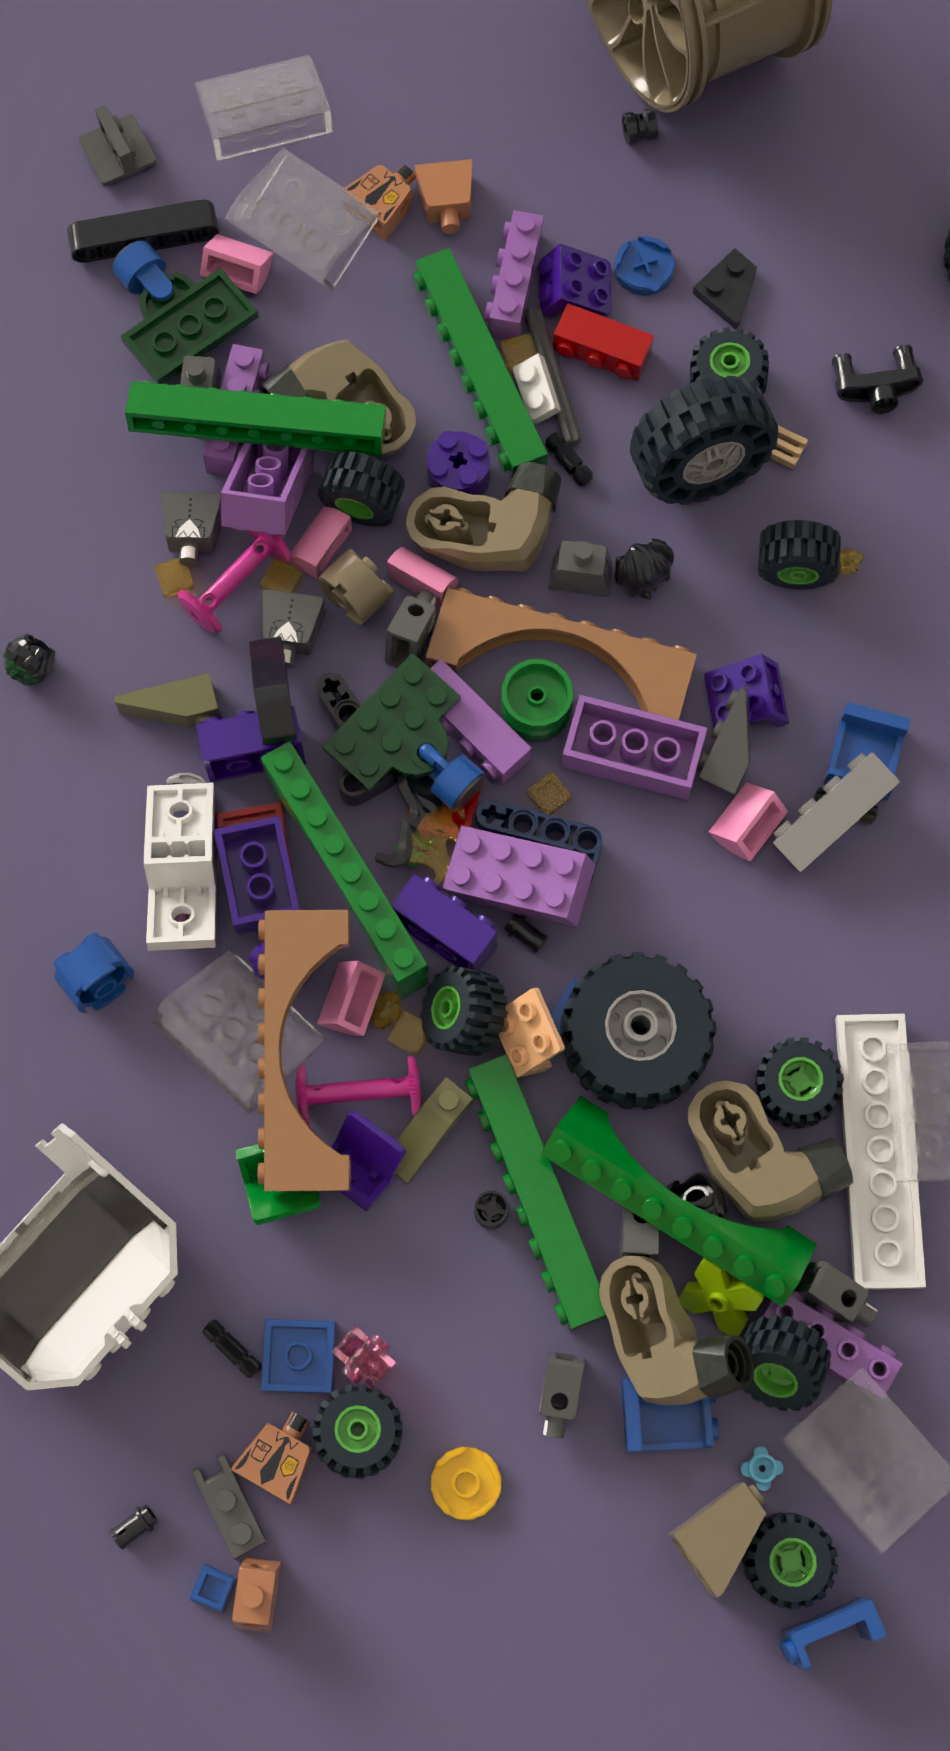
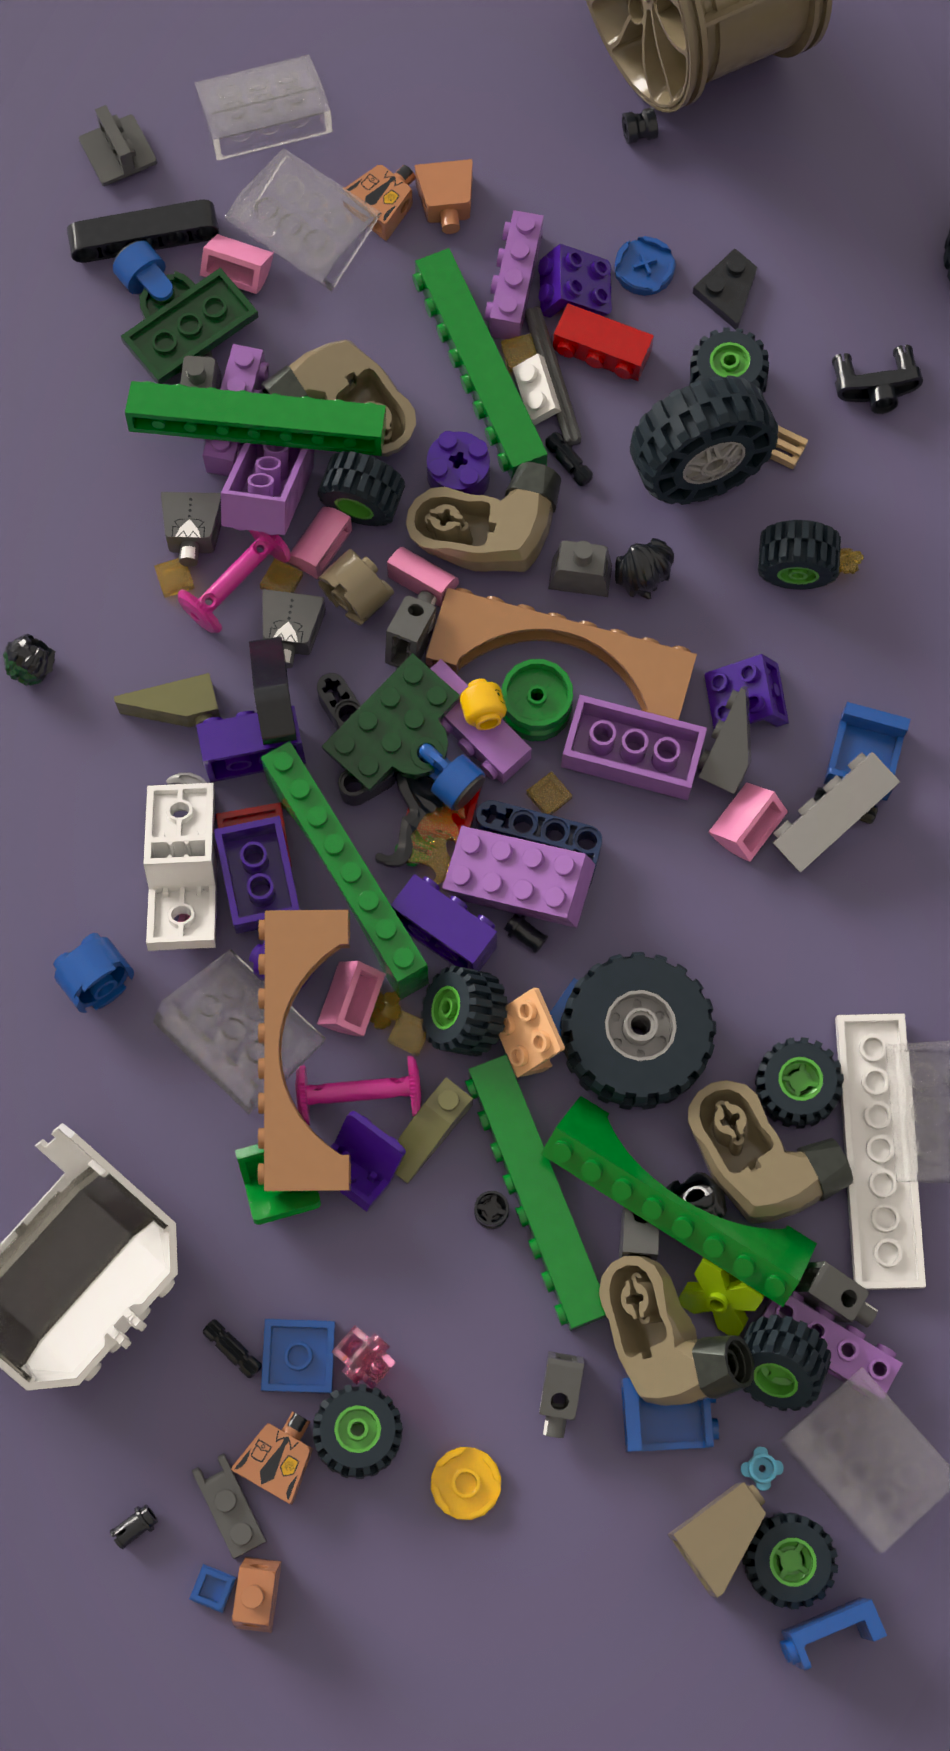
(483, 704): none -> yellow head

